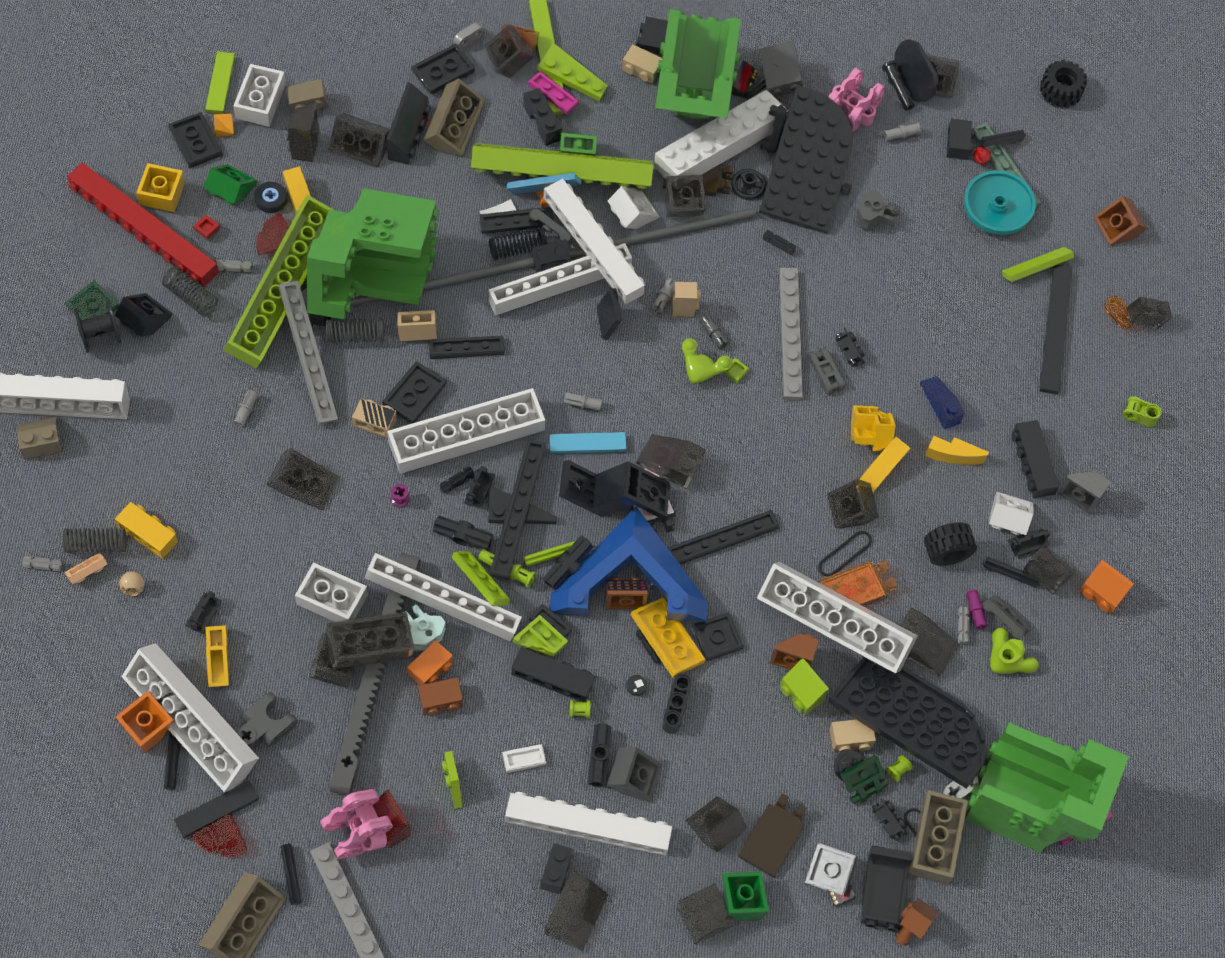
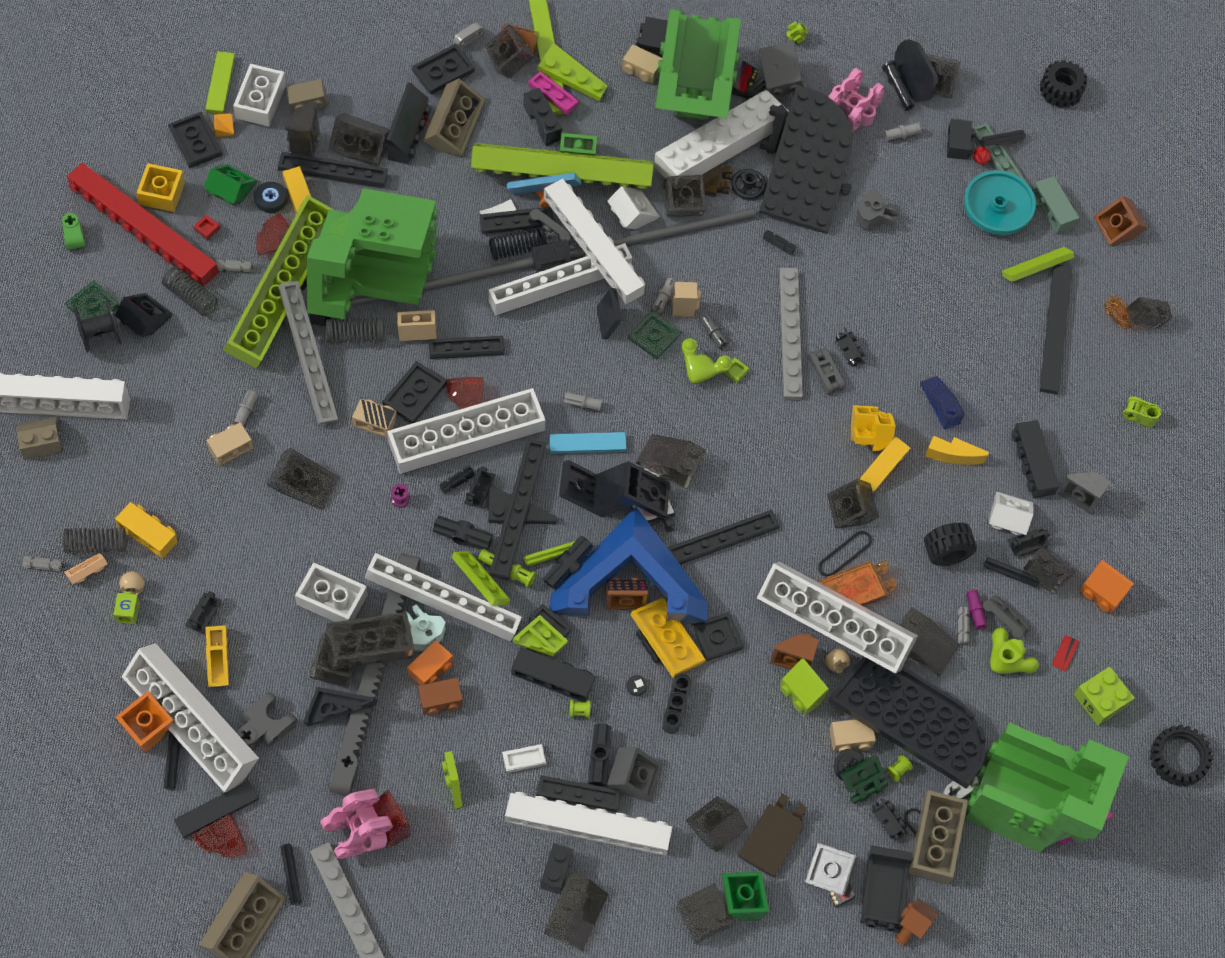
(72, 232): none -> bright green piece
(126, 608): none -> lime brick
(229, 443): none -> tan brick
(332, 704): none -> black wing
(334, 169): none -> black plate
(465, 391): none -> clear red brick
(578, 793): none -> black plate
(654, 335): none -> clear green plate
(797, 32): none -> lime gear
(837, 660): none -> tan piece
(1055, 205): none -> sand green brick
(1065, 653): none -> red sticker
(1103, 696): none -> lime brick
(1192, 737): none -> black tyre

